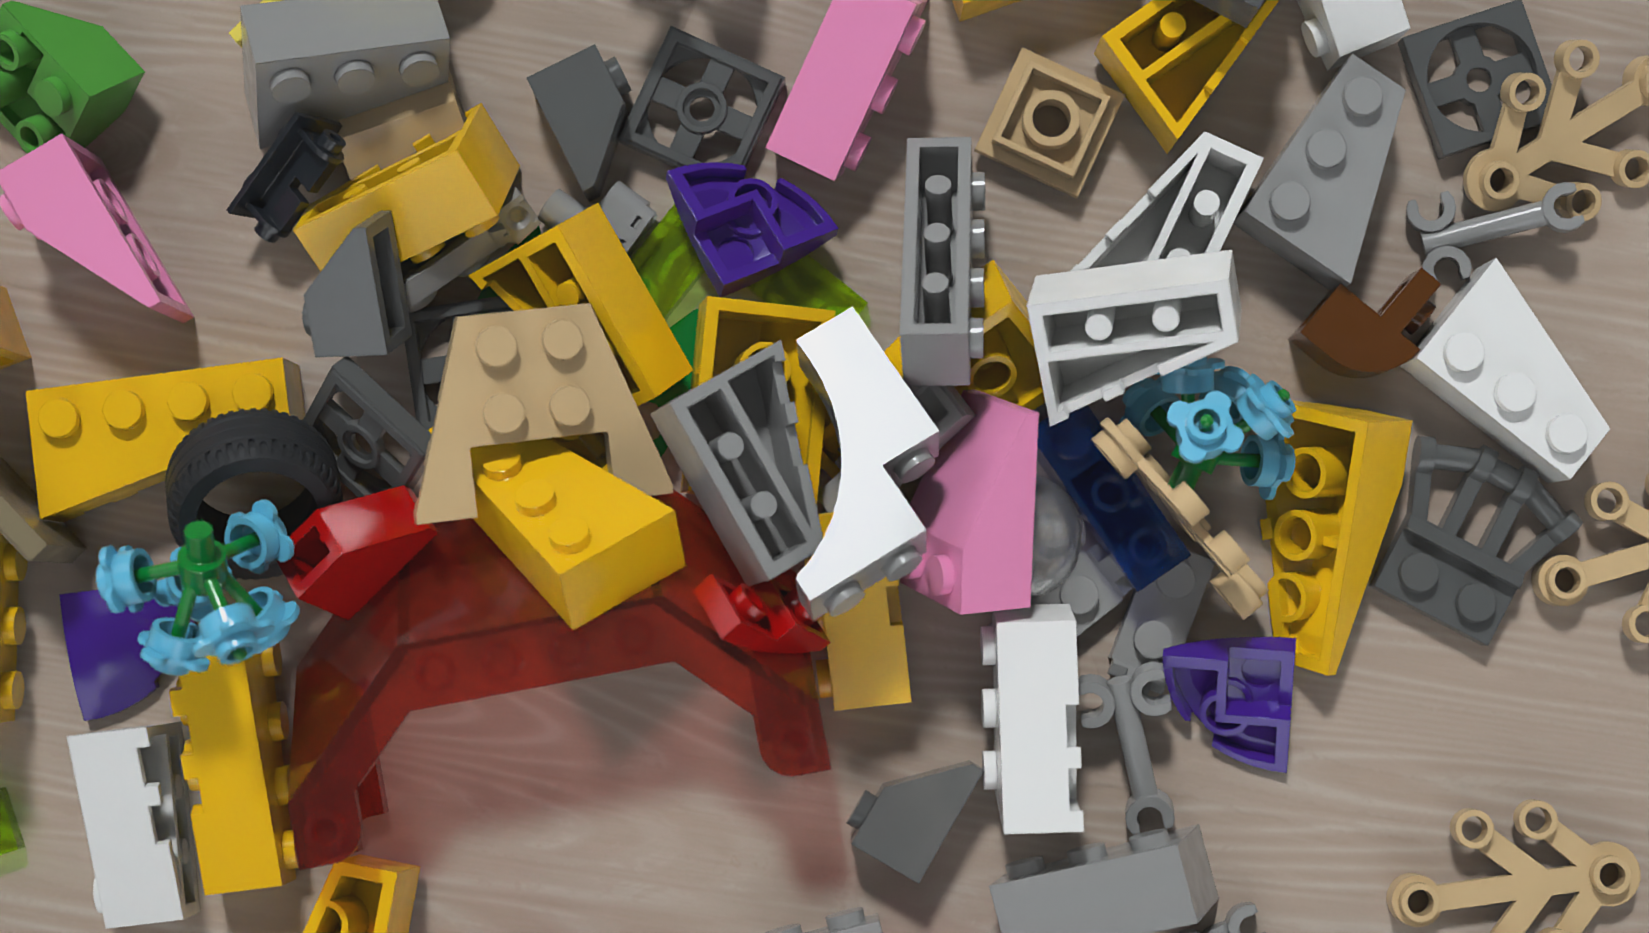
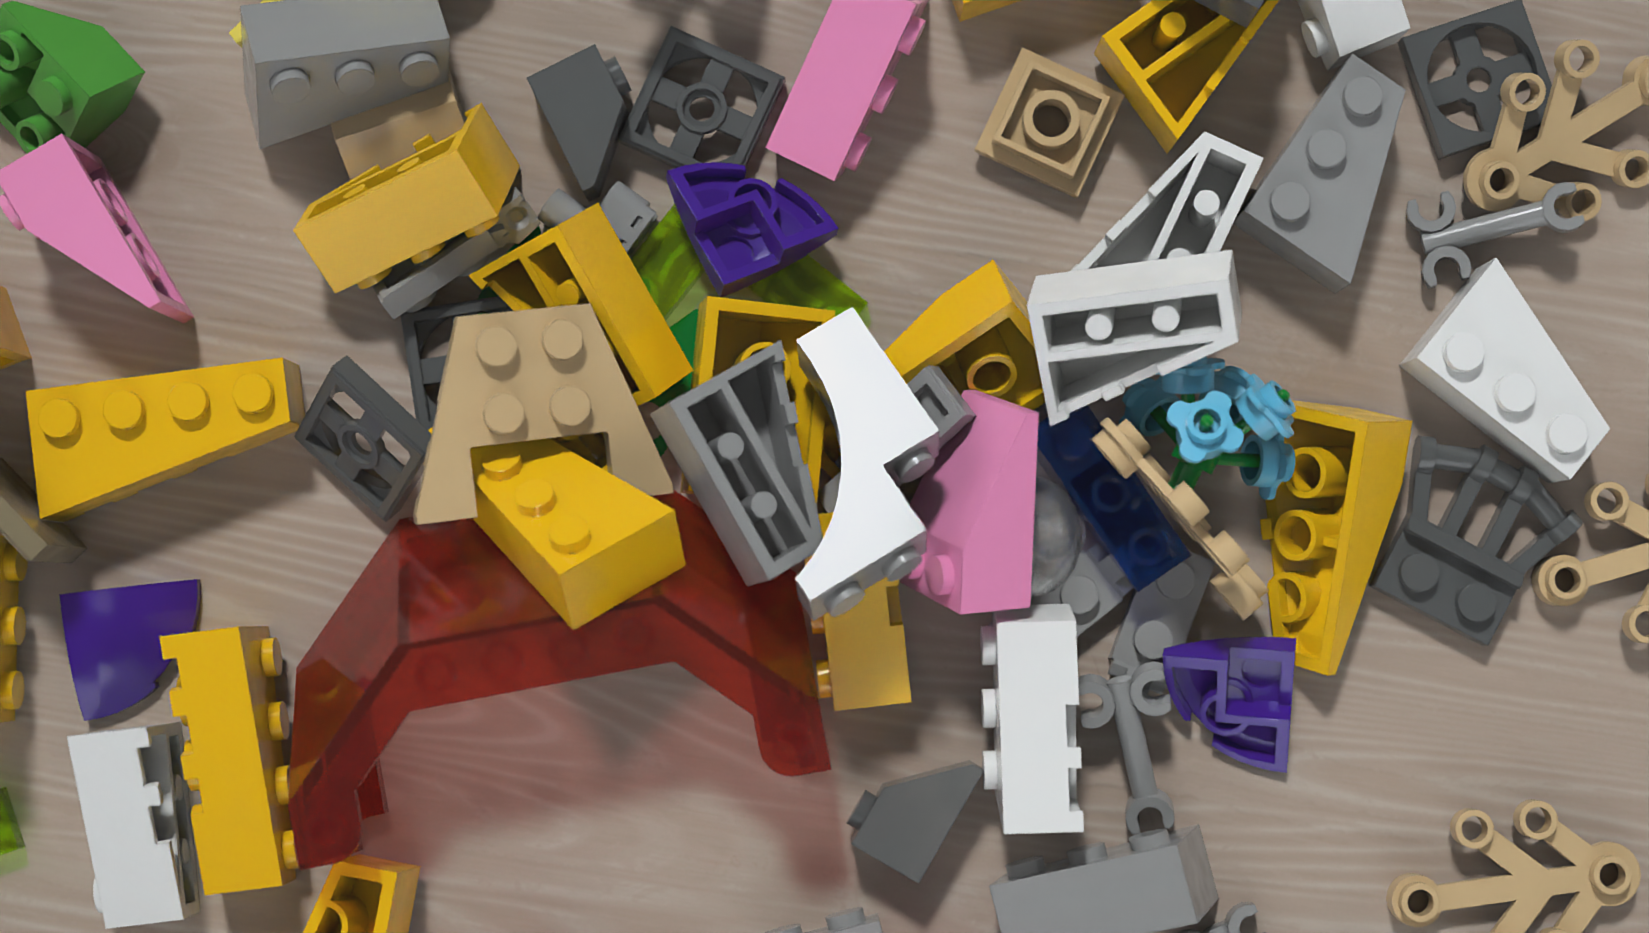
(195, 586): medium azure plant -> none
(247, 444): black tyre -> none
(302, 154): black hinge -> none
(354, 549): red slope -> none
(359, 295): dark grey slope -> none
(760, 617): red slope -> none
(937, 268): light grey brick -> none
(1357, 341): reddish brown brick -> none

